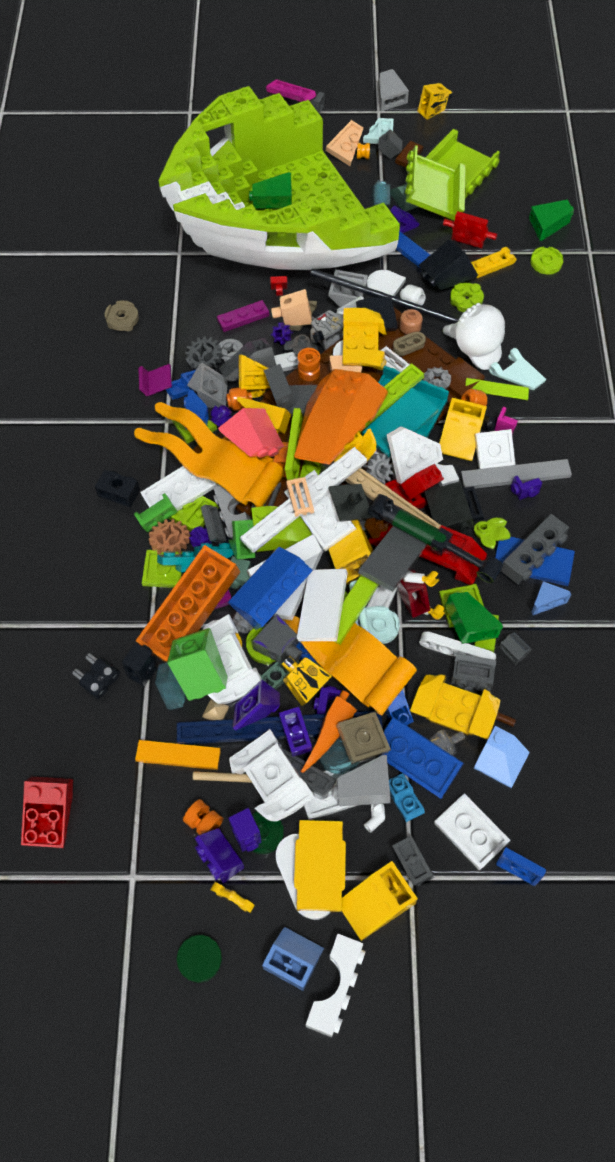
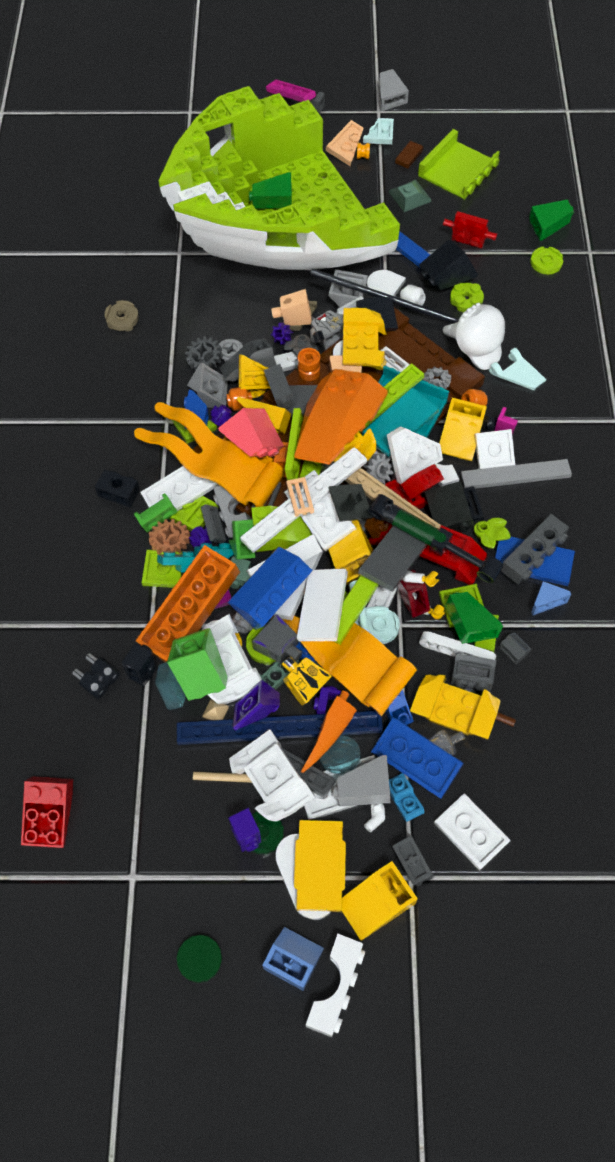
(155, 380): magenta piece -> none
(178, 755): light orange tile -> none
(179, 387): blue slope -> none
(210, 819): orange wheel -> none
(221, 857): dark purple slope -> none
(232, 896): yellow arm -> none
(243, 316): magenta plate -> none
(279, 283): red tile -> none
(295, 731): dark purple brick -> none
(363, 737): dark tan plate -> none
(381, 193): clear light blue slope -> none
(390, 144): dark grey brick -> none
(405, 219): dark purple slope -> none
(406, 344): dark tan plate -> none
(410, 321): nougat head -> none
(433, 100): yellow torso -> none
(435, 185): lime panel -> none
(494, 262): yellow plate -> none
(500, 389): lime sticker -> none
(502, 757): light blue slope -> none
(520, 867): blue tile -> none
(526, 489): dark purple bracket -> none

